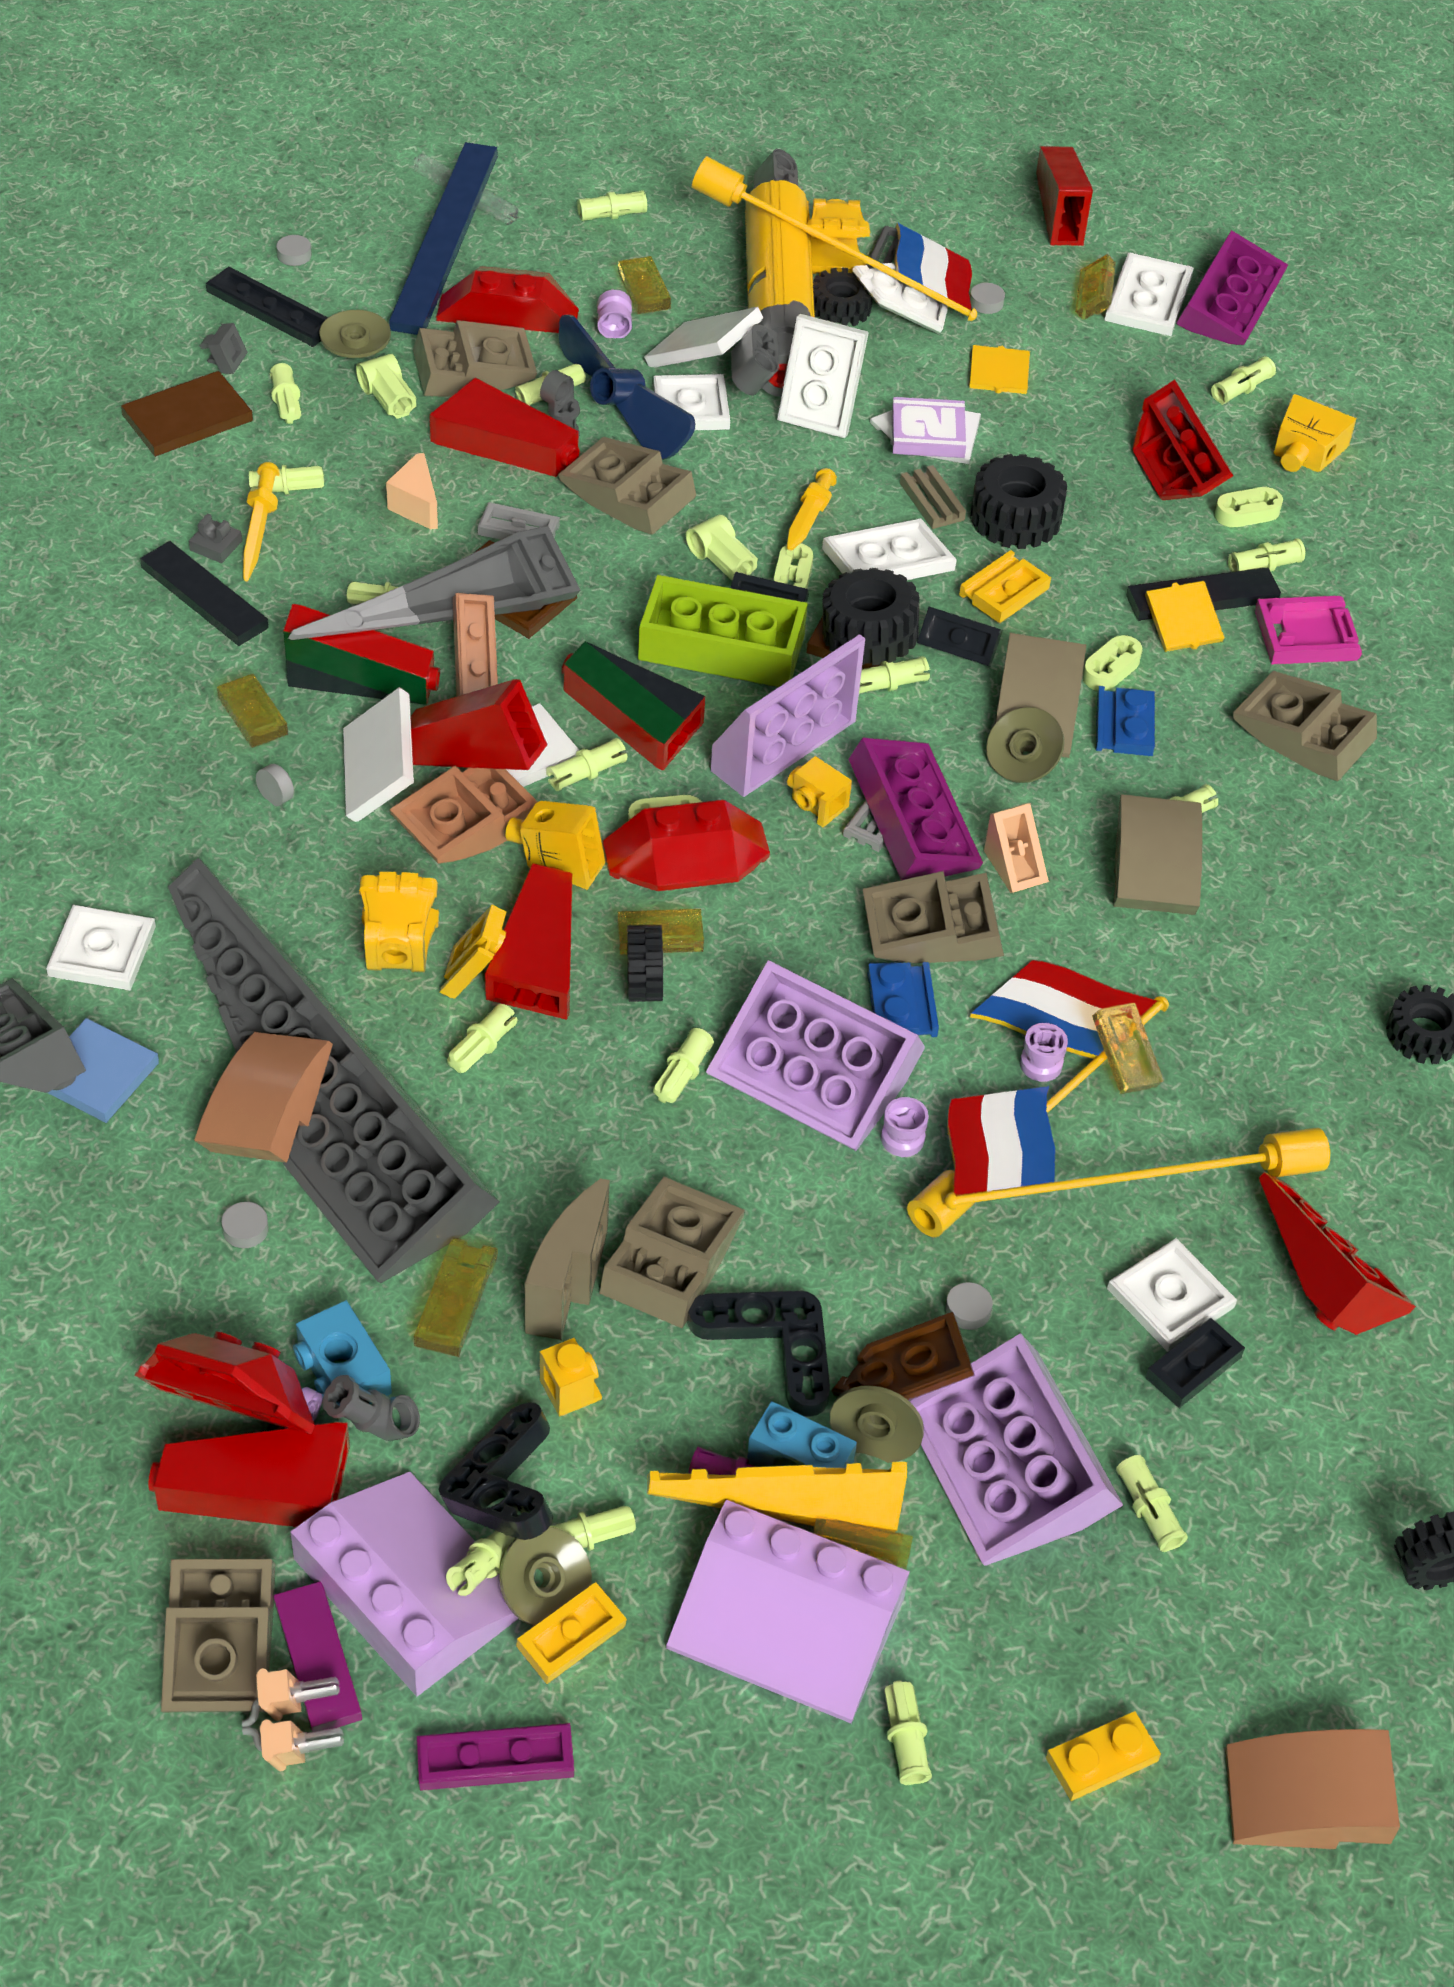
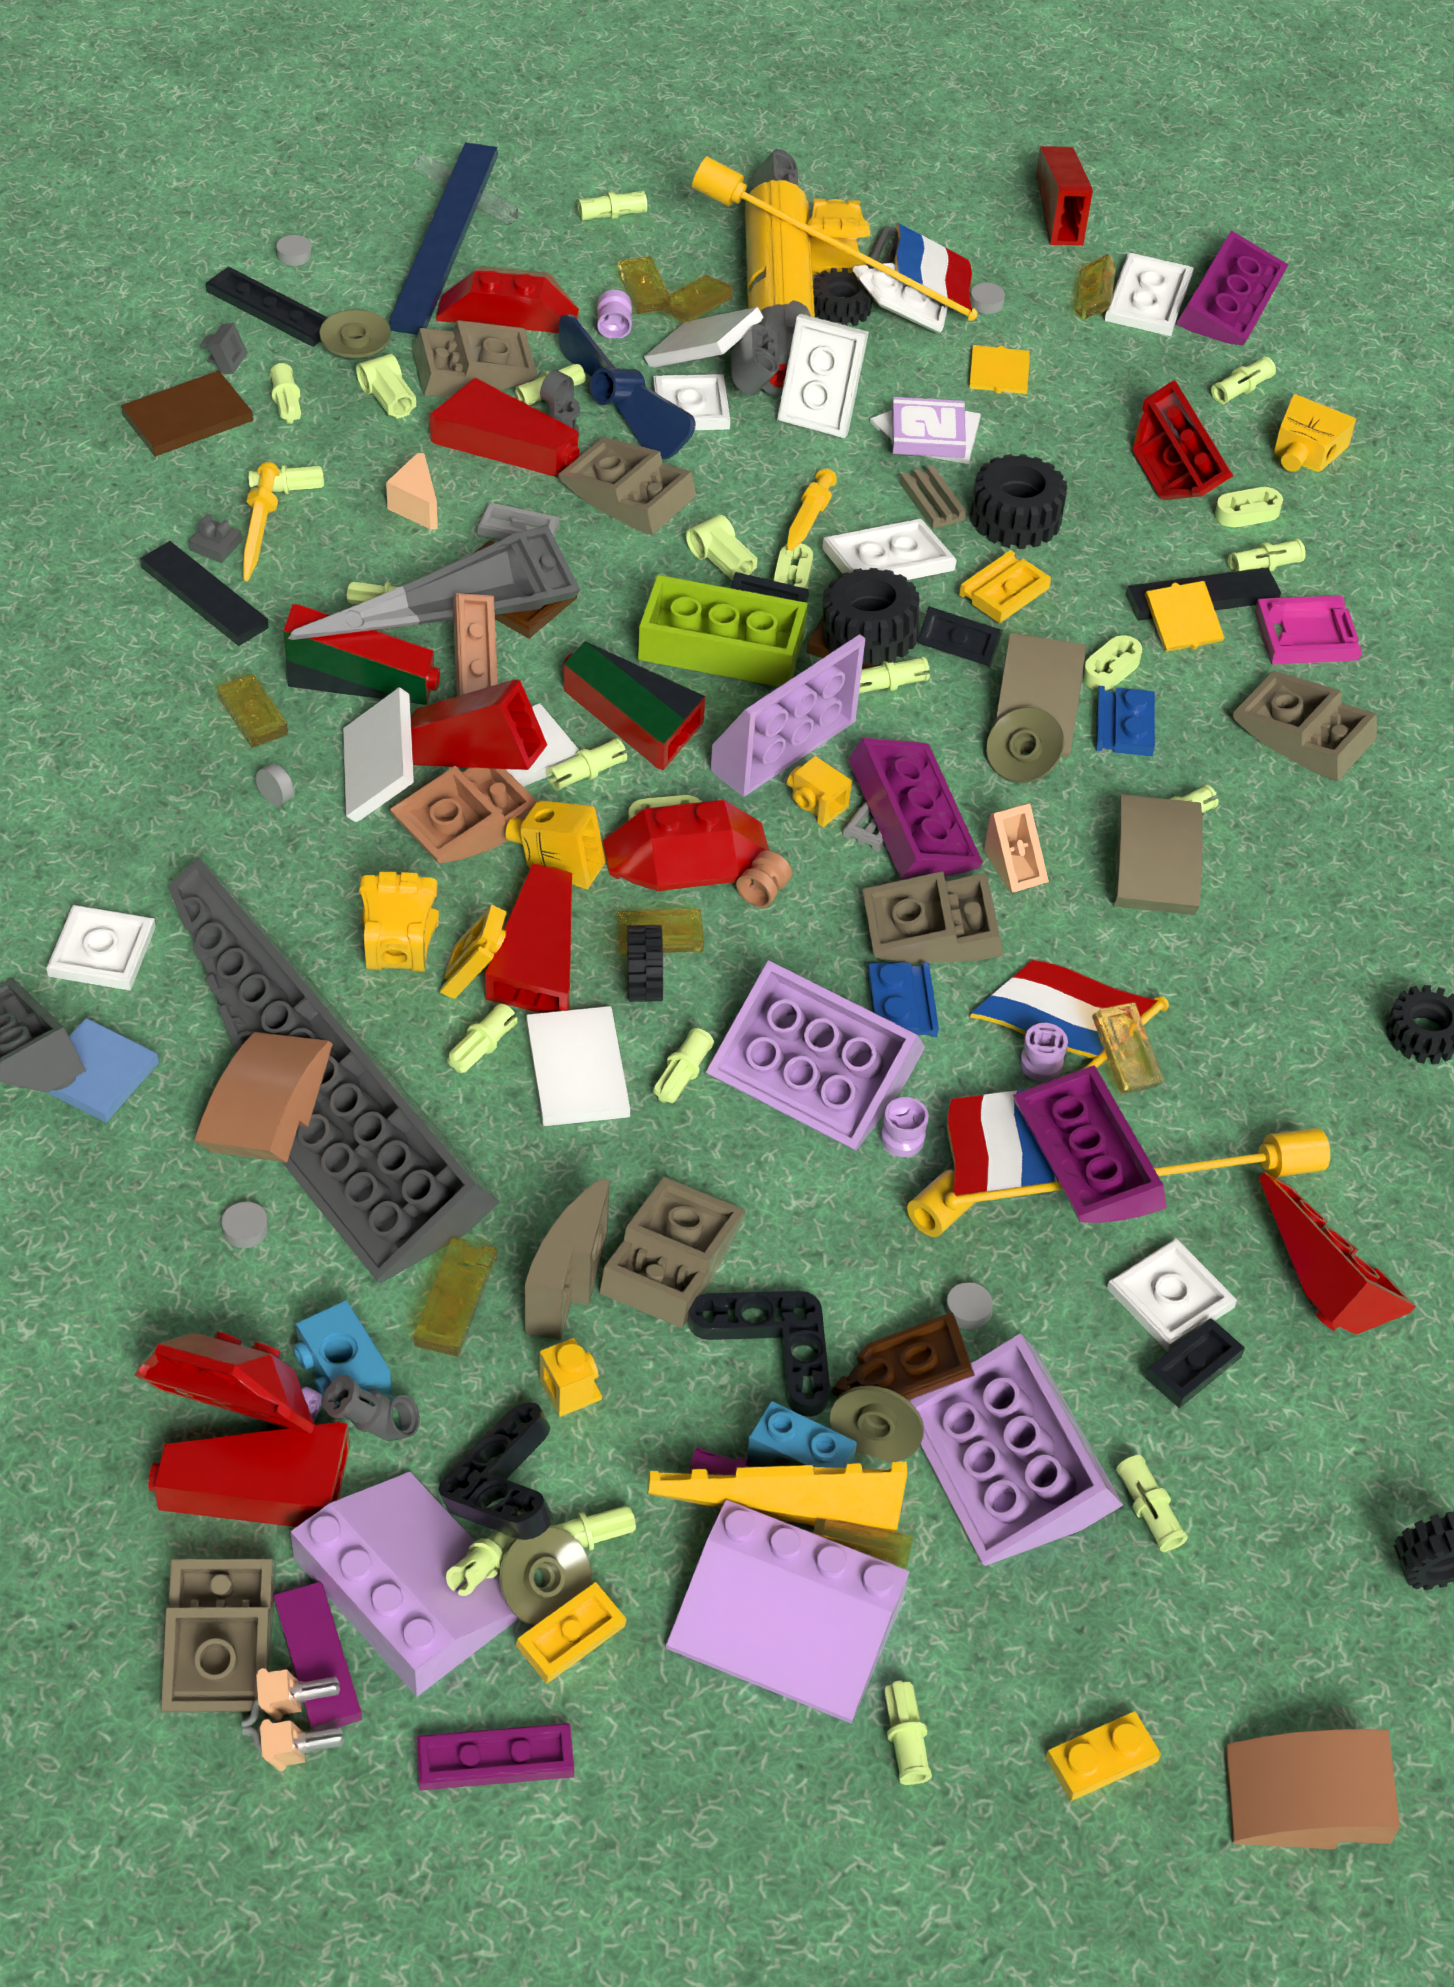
(577, 1066): none -> white tile
(697, 298): none -> clear yellow plate
(769, 874): none -> nougat wheel
(1091, 1148): none -> magenta slope

